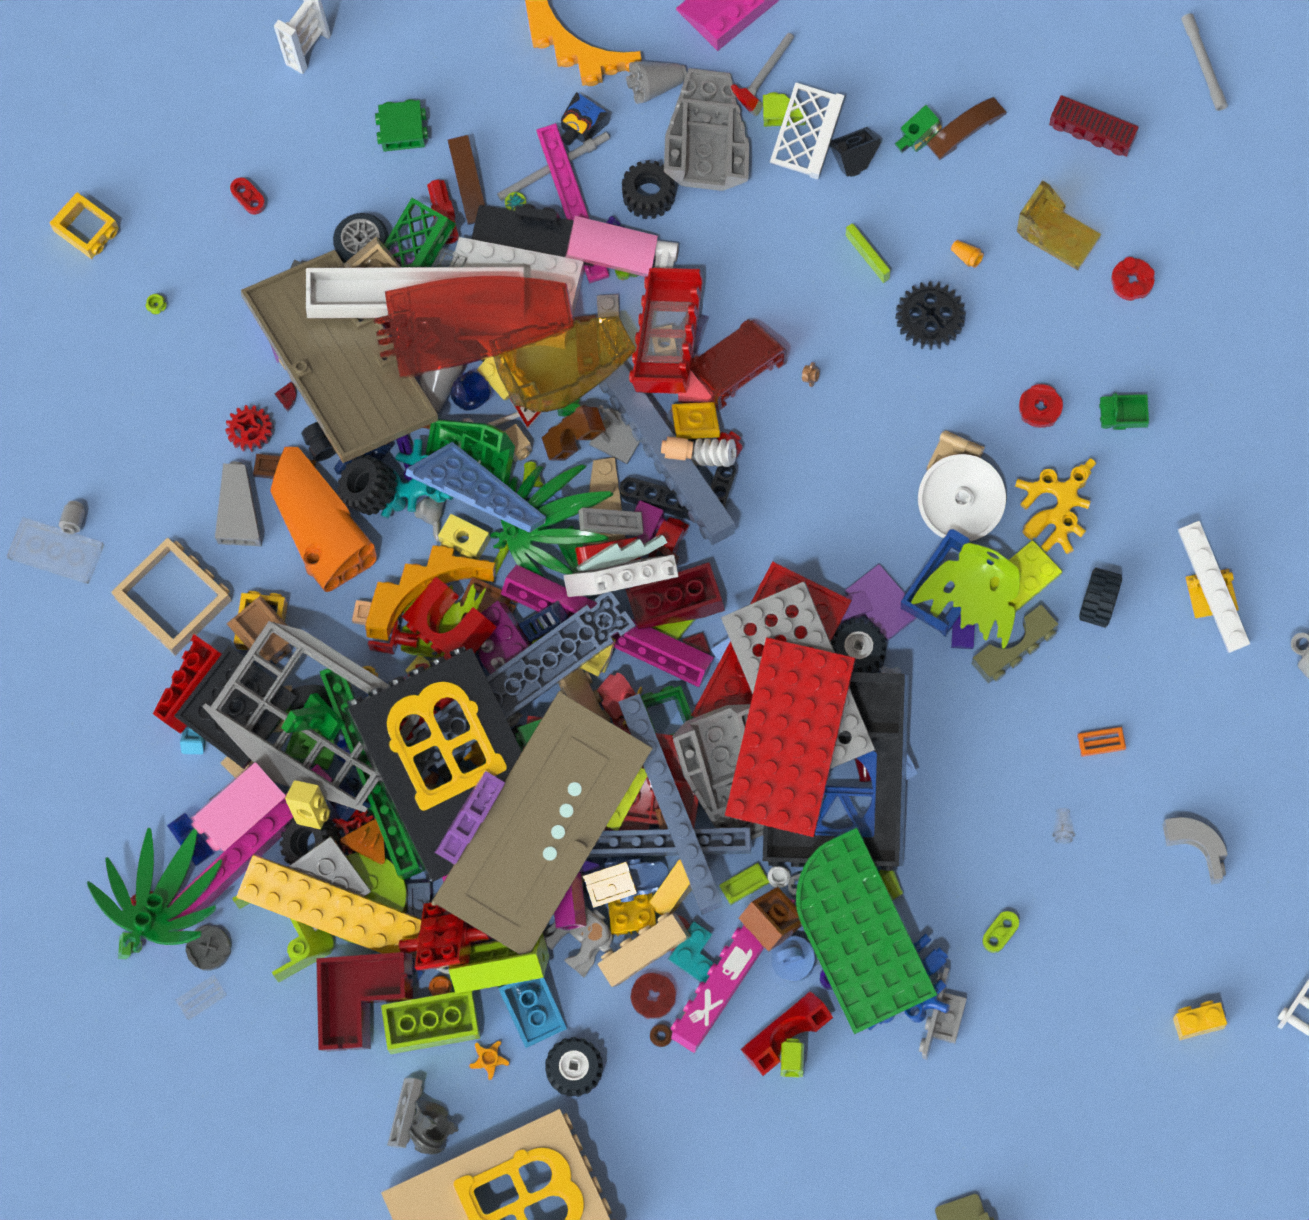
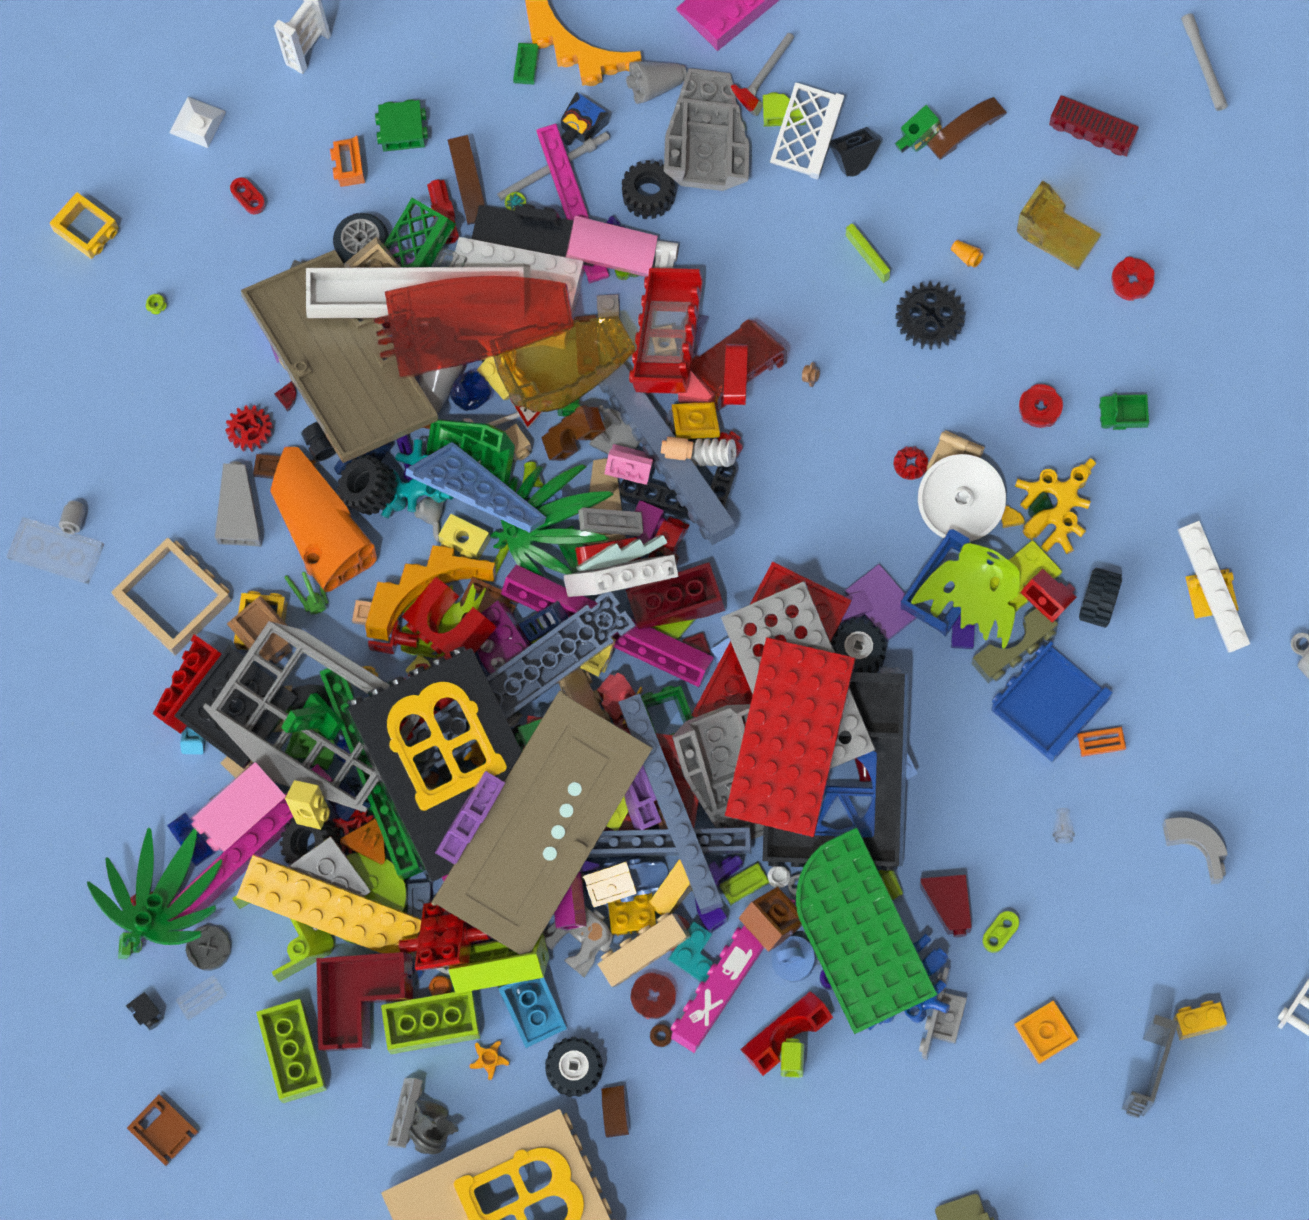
(145, 1011): none -> black brick
(167, 1132): none -> dark orange container
(197, 122): none -> white slope
(291, 1051): none -> lime brick
(315, 602): none -> bright green plant
(348, 162): none -> orange window
(526, 63): none -> green plate
(614, 1111): none -> reddish brown slope
(628, 464): none -> bright pink bracket
(640, 802): none -> medium lavender slope
(717, 918): none -> dark purple arch
(735, 374): none -> red beam
(911, 472): none -> red gear
(950, 902): none -> dark red slope
(1011, 518): none -> yellow tile
(1041, 503): none -> dark green slope
(1046, 1032): none -> light orange plate
(1048, 595): none -> red hinge
(1050, 702): none -> blue panel
(1161, 1032): none -> dark grey panel

